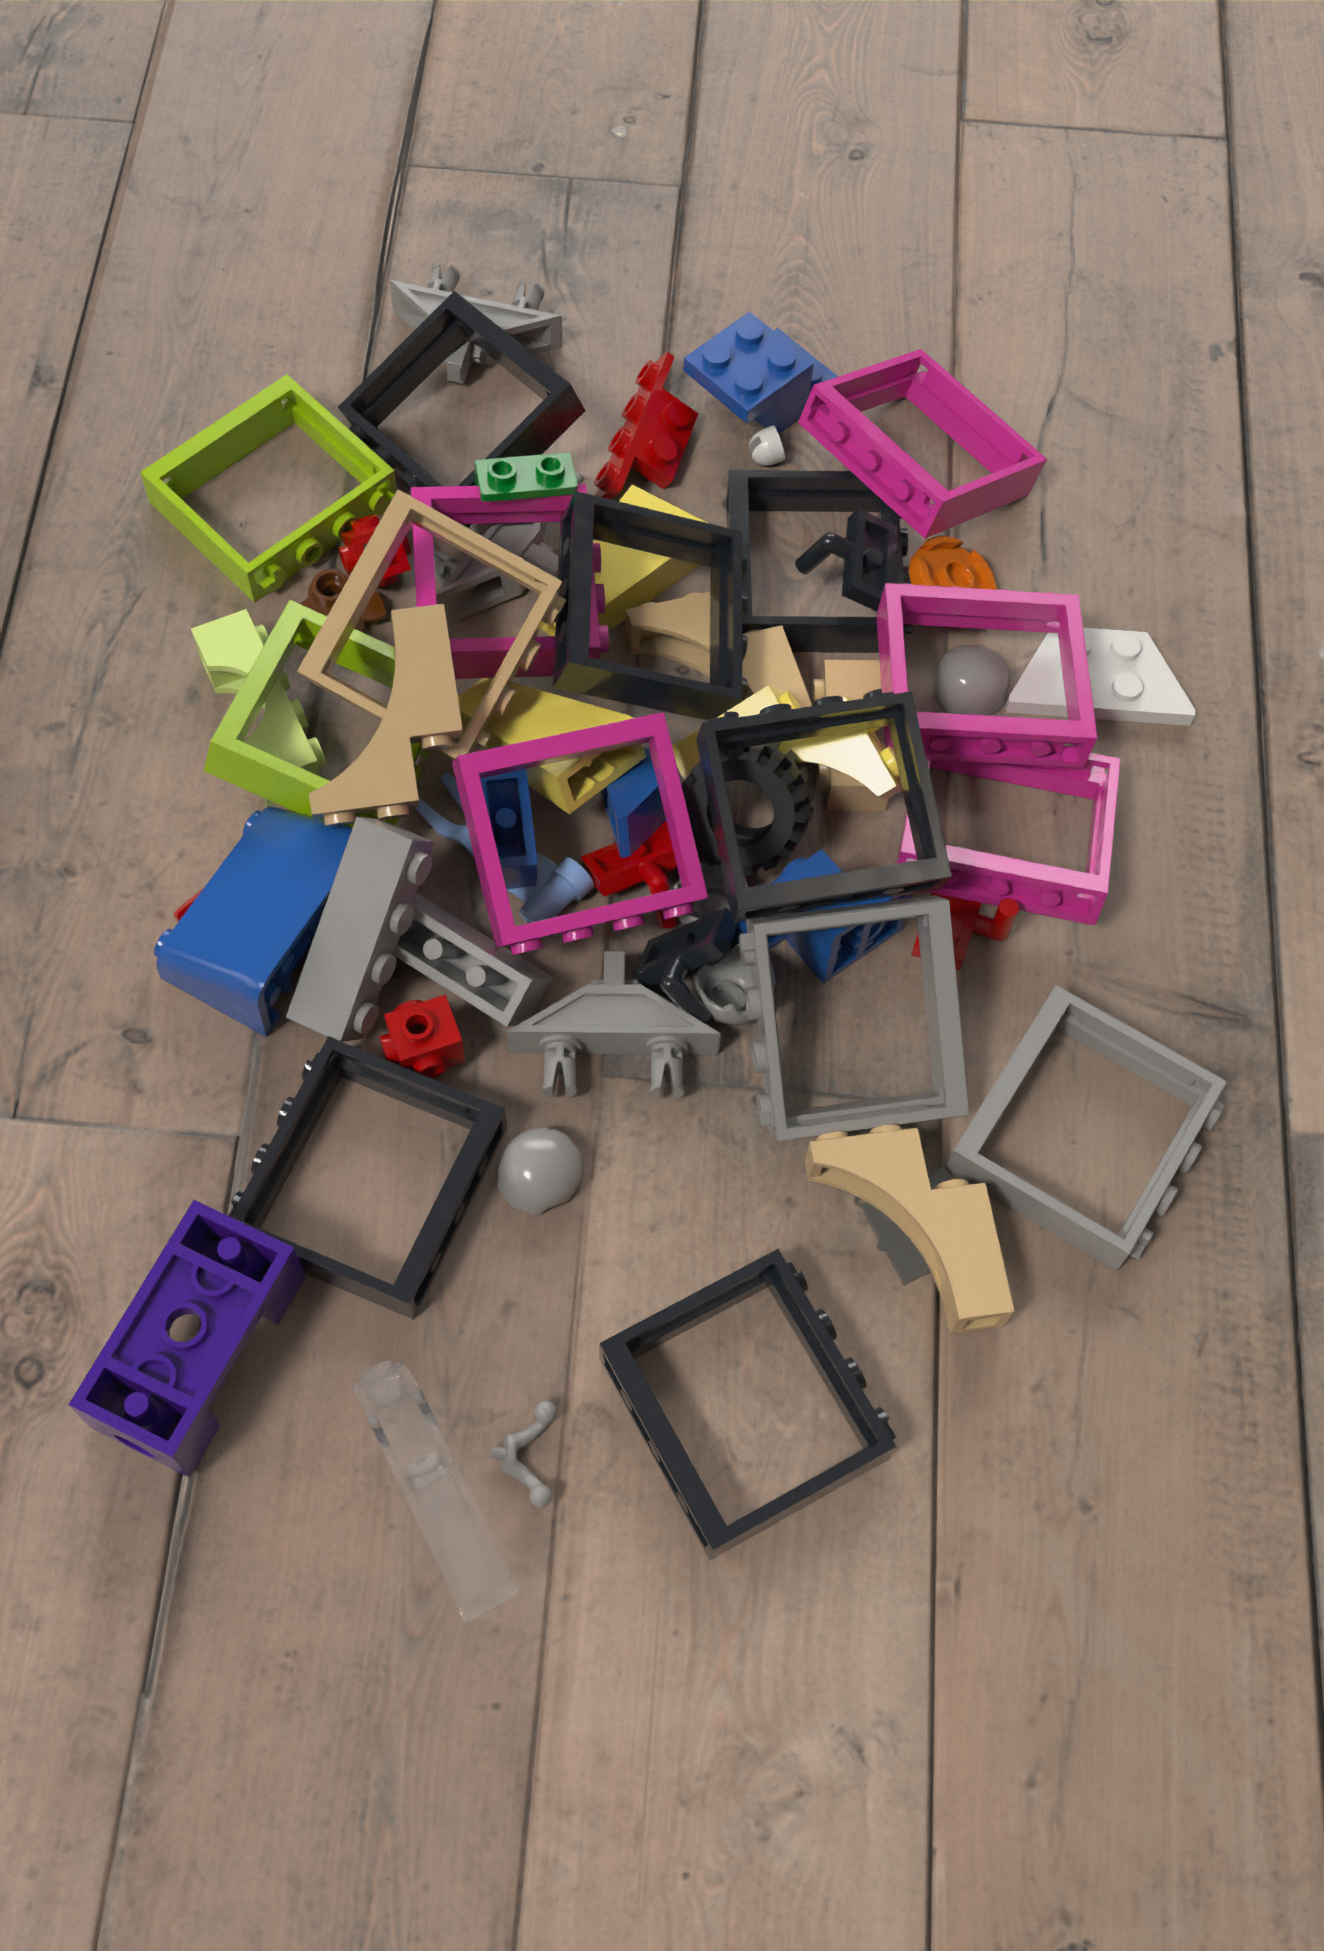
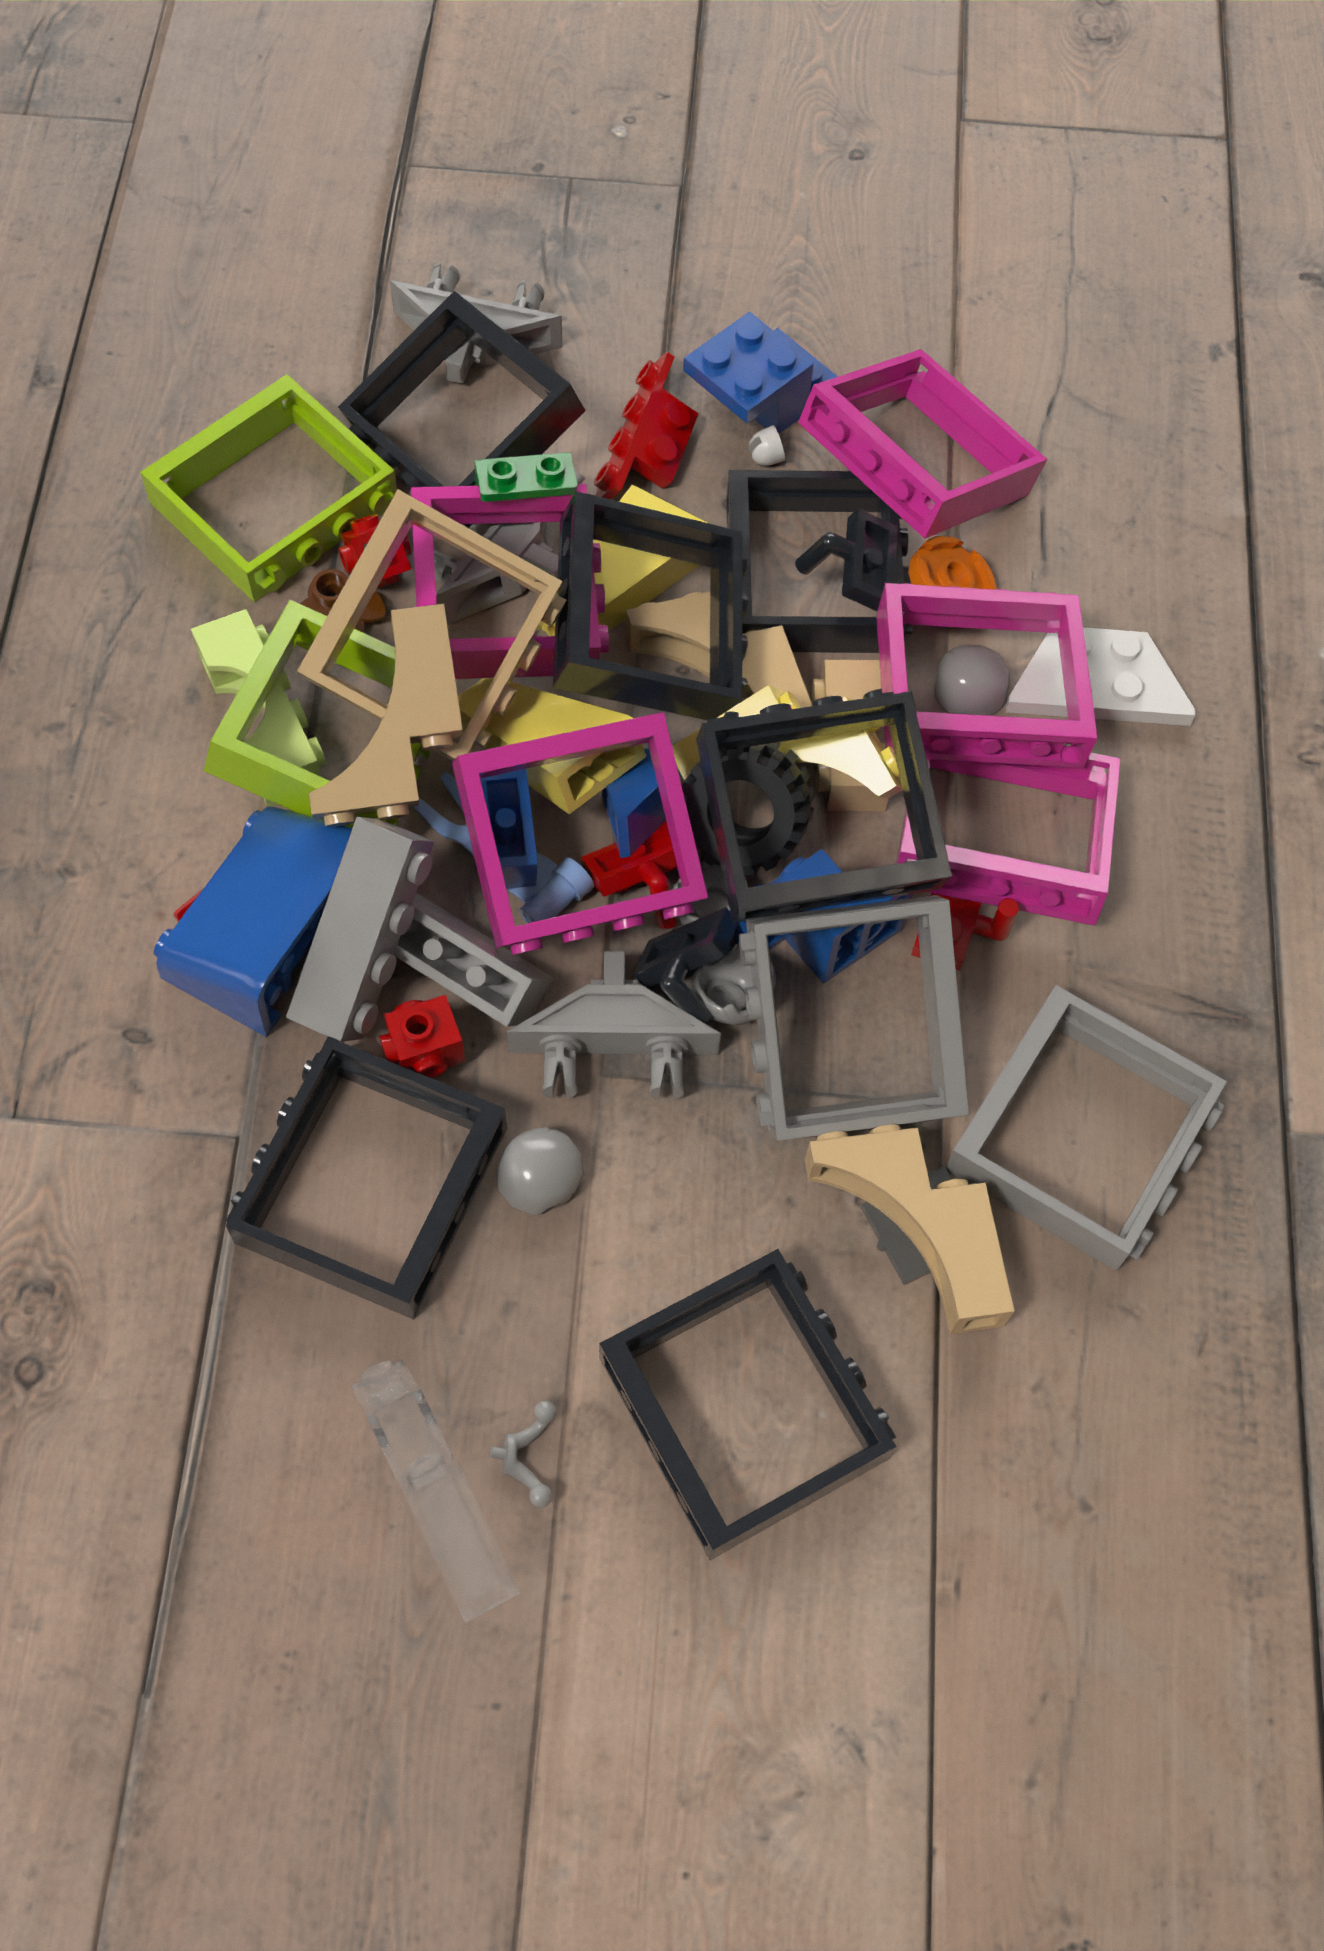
(159, 1390): dark purple plate -> none

